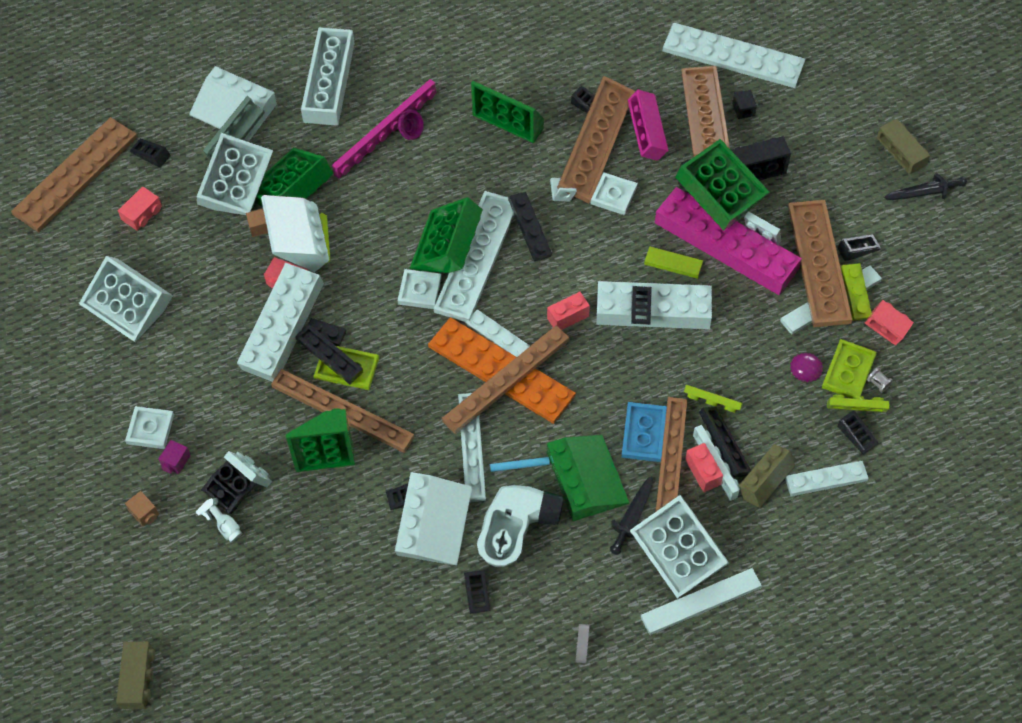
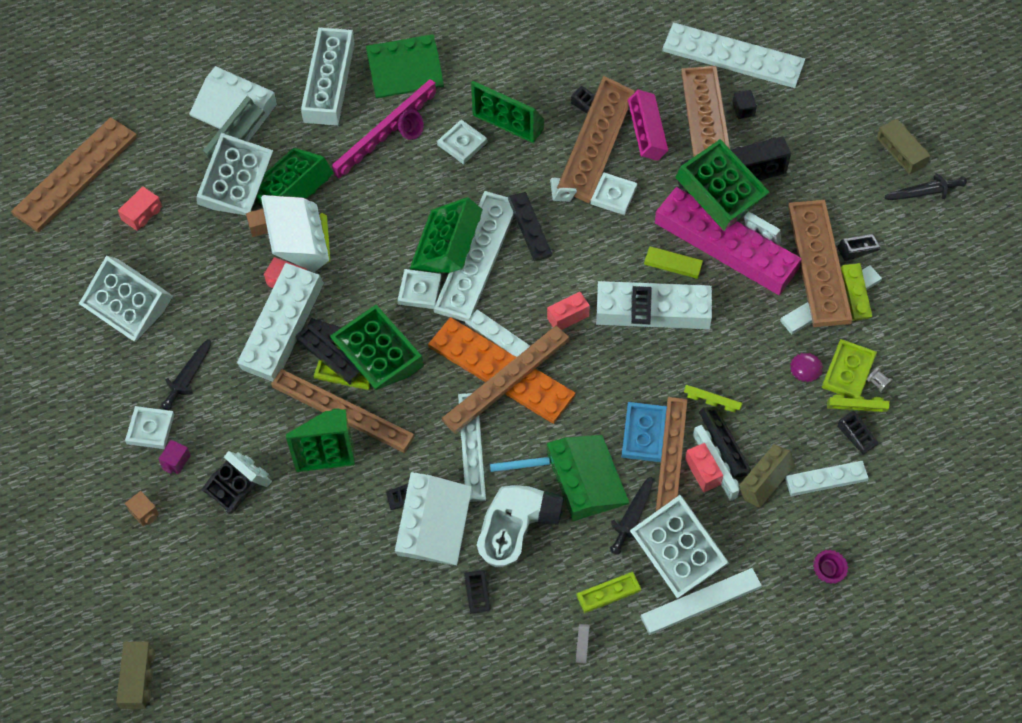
(158, 159): black slope -> none
(181, 383): none -> black sword
(225, 523): light aqua piece -> none
(378, 348): none -> green slope
(404, 65): none -> green slope
(462, 141): none -> light aqua plate
(608, 592): none -> lime tile
(830, 566): none -> magenta hat
(889, 322): coral brick -> none

